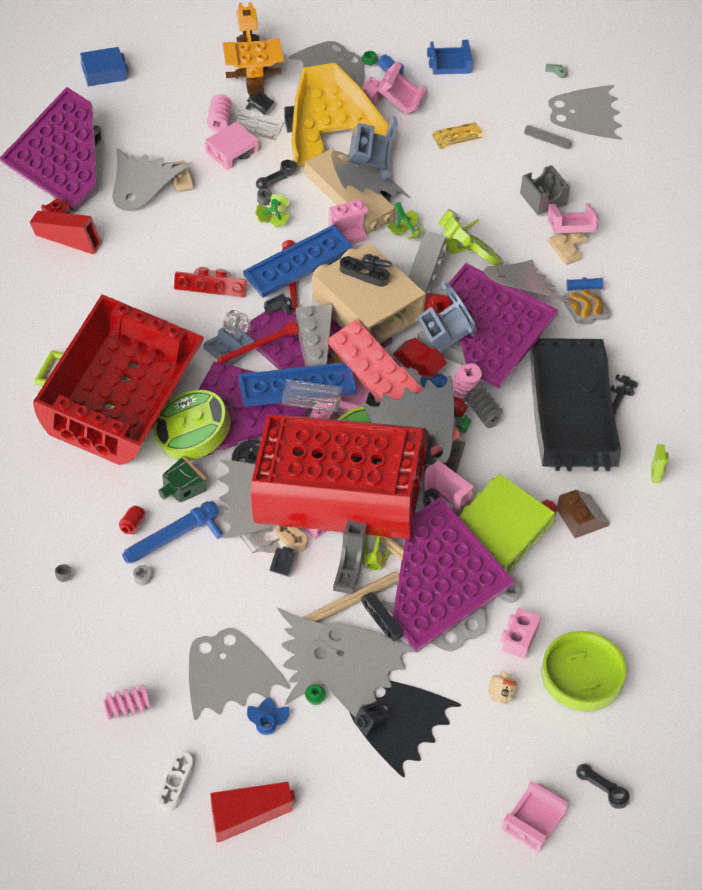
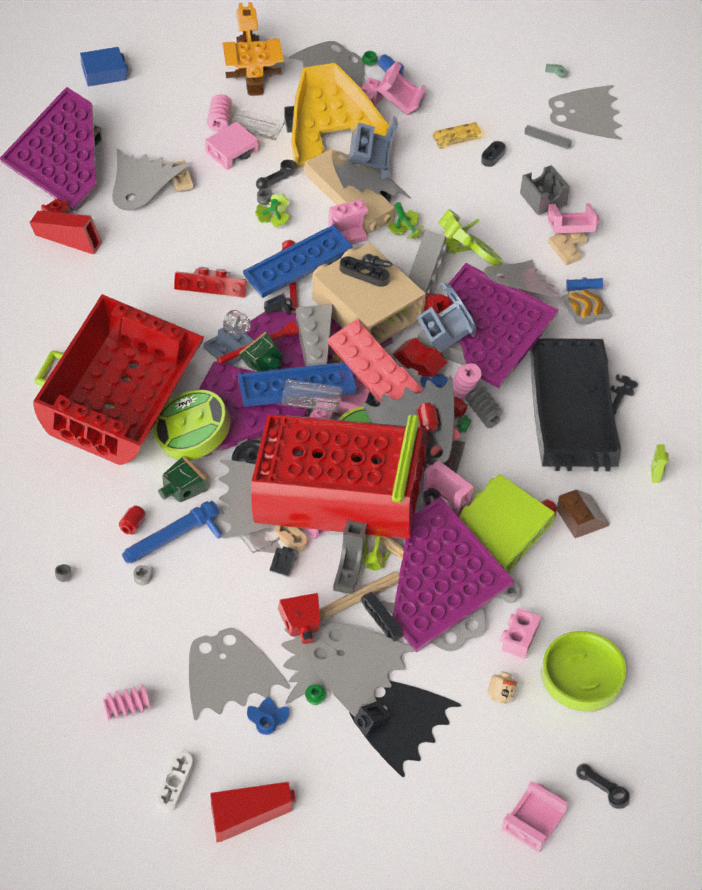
(260, 102): black bracket -> none
(261, 354): none -> dark green torso
(301, 616): none -> red torso
(405, 459): none -> lime axle
(428, 417): none -> red brick
(450, 60): blue panel -> none
(490, 152): none -> black beam

